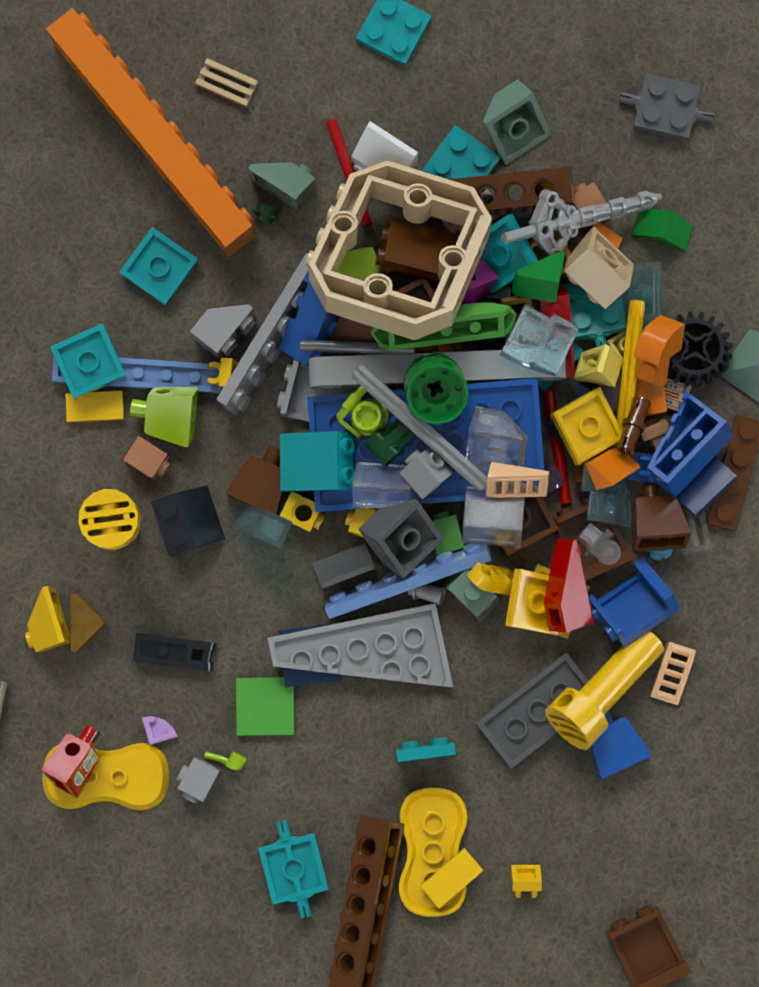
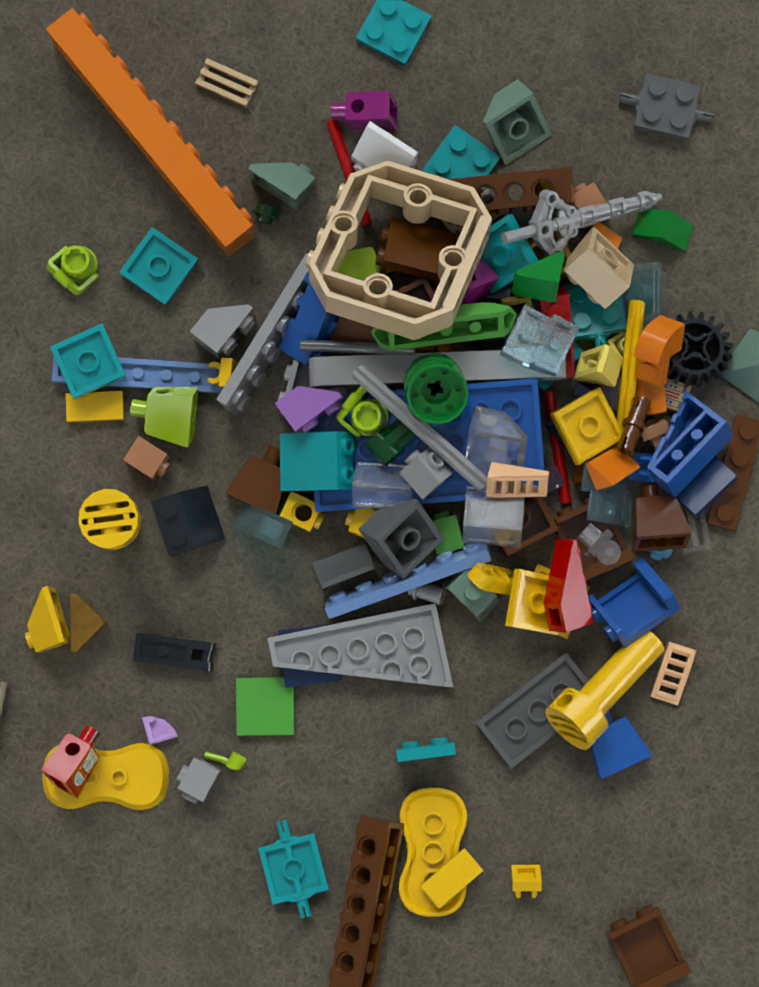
(77, 265): none -> lime piece
(306, 405): none -> medium lavender slope
(375, 106): none -> magenta torso

